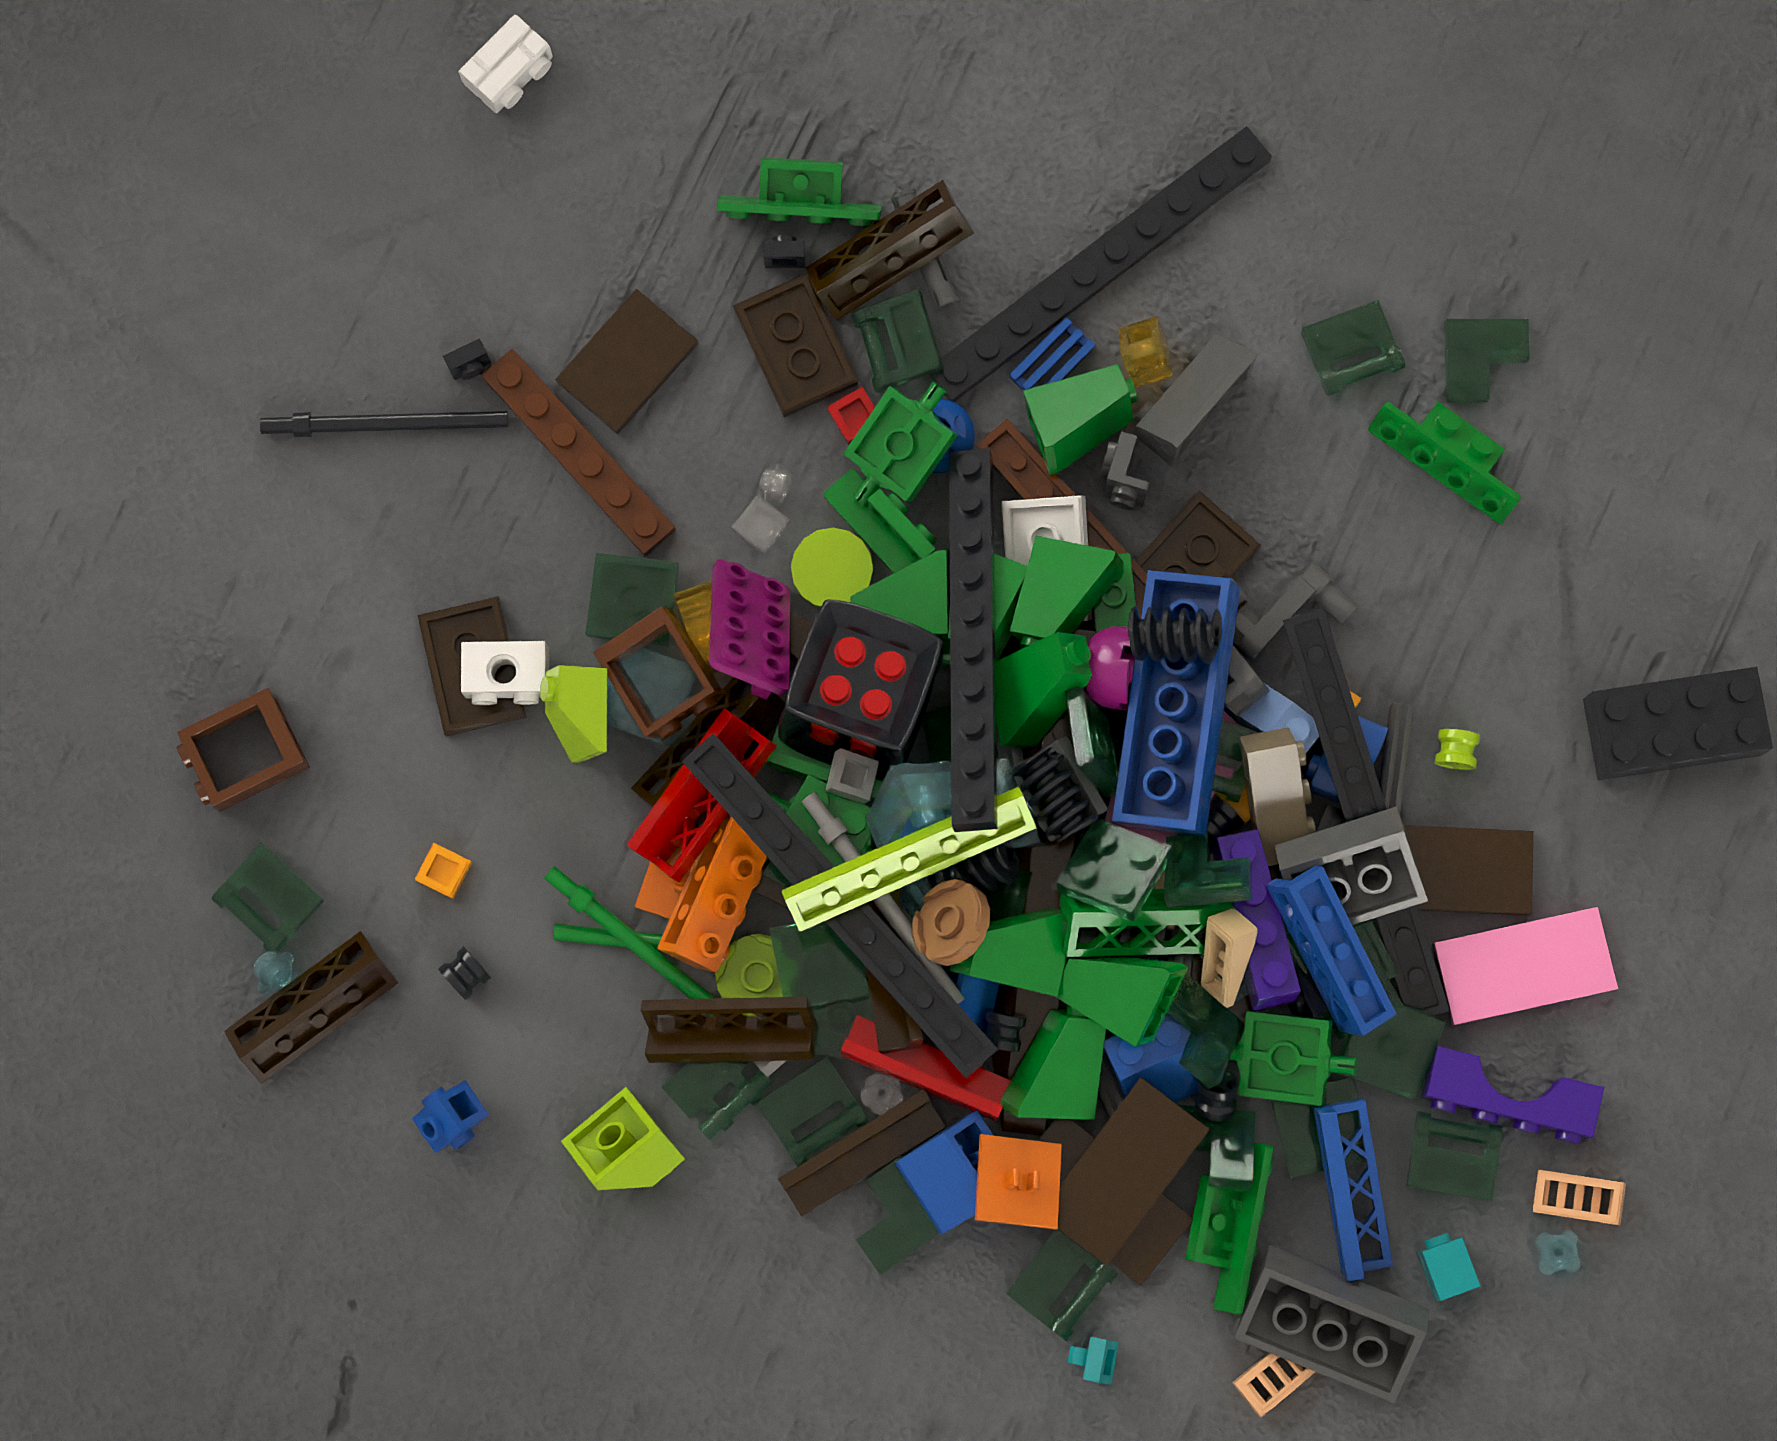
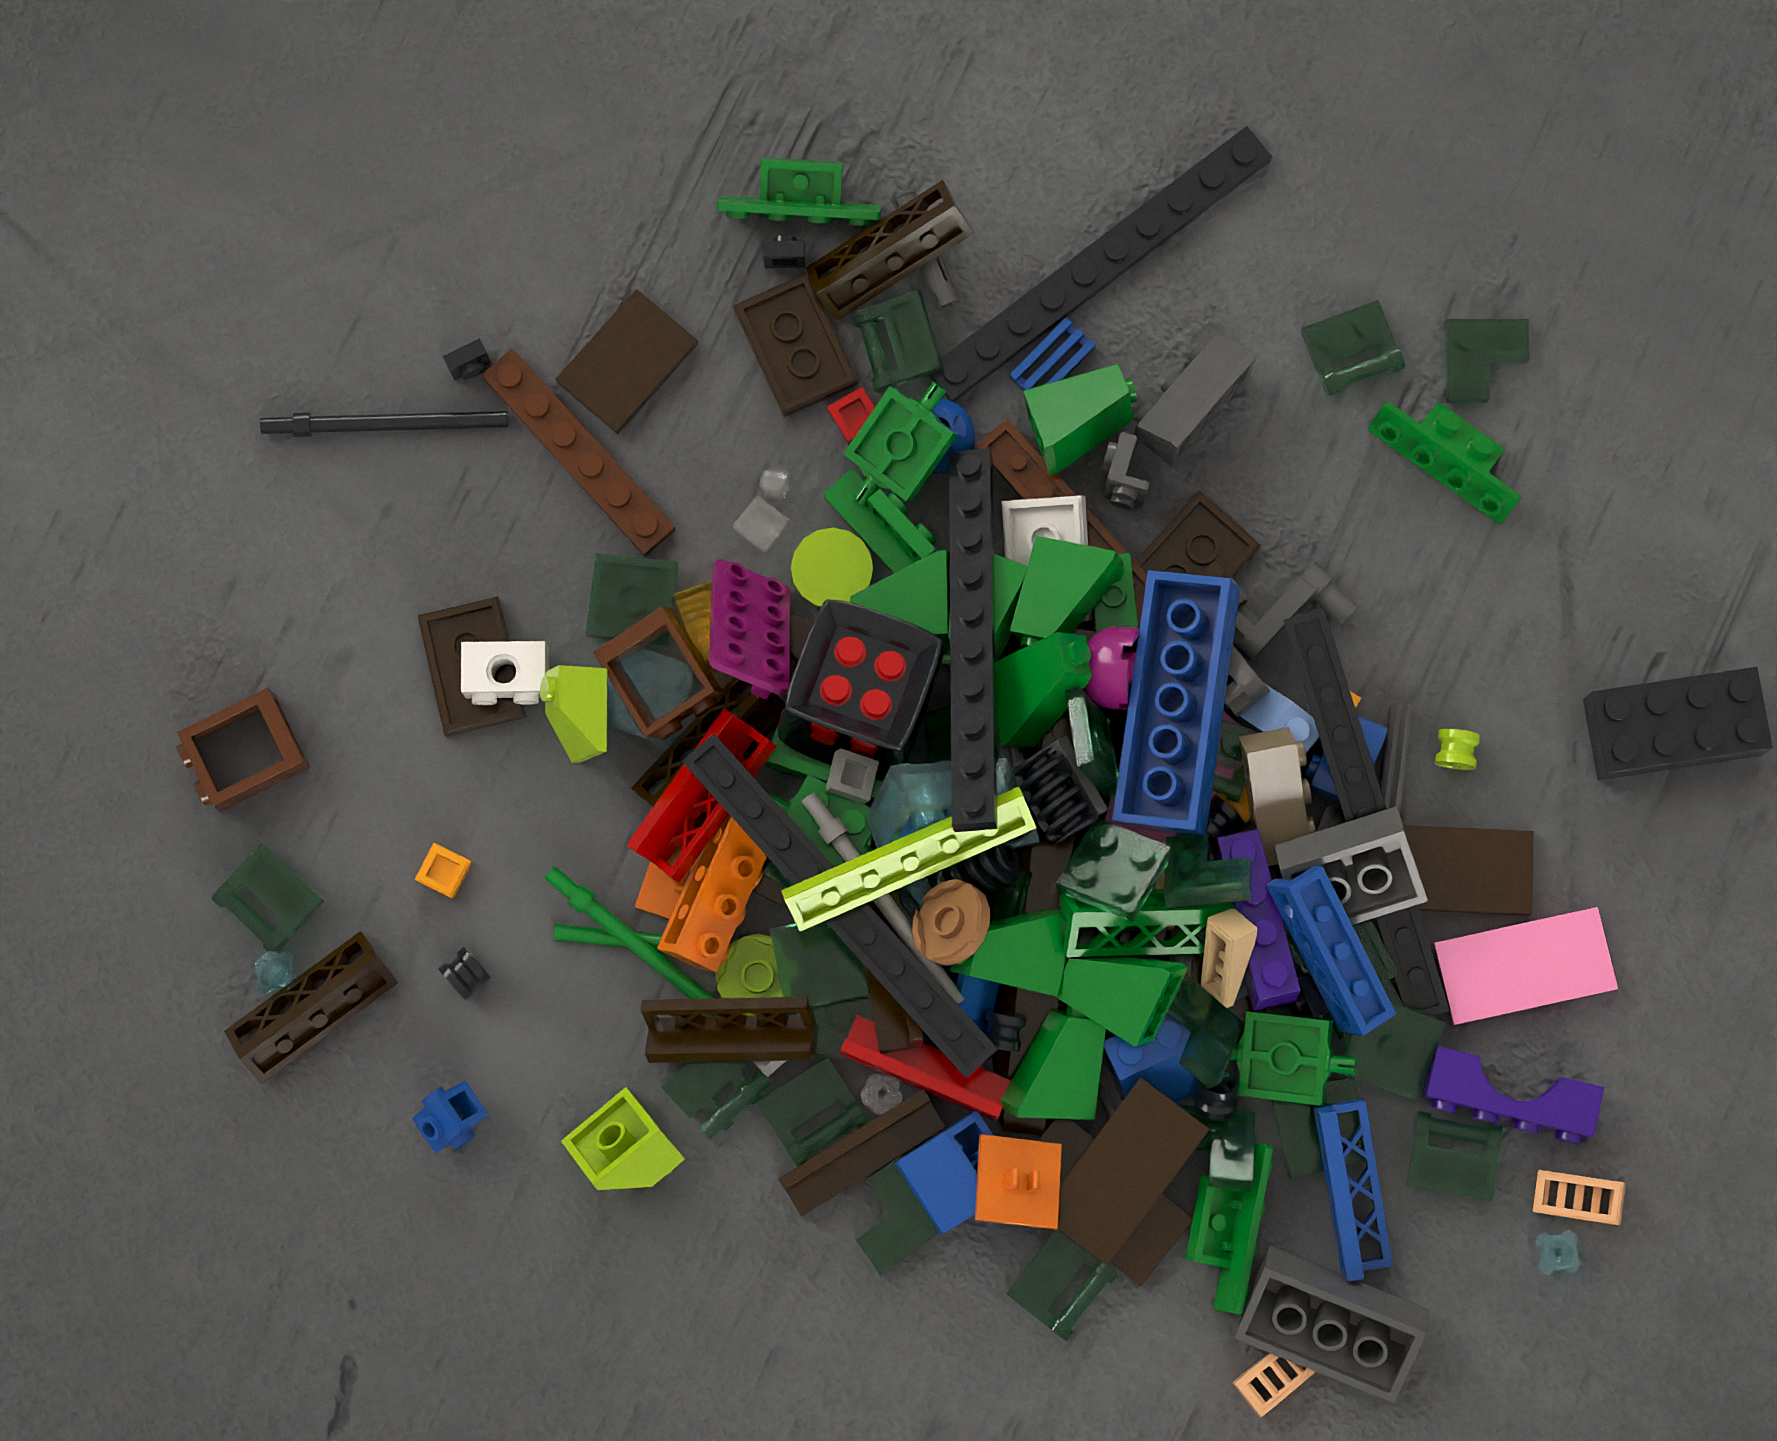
(507, 65): white brick -> none
(1097, 1359): teal tile -> none
(1145, 351): clear yellow brick -> none
(1174, 637): black piece -> none
(1447, 1267): teal brick -> none

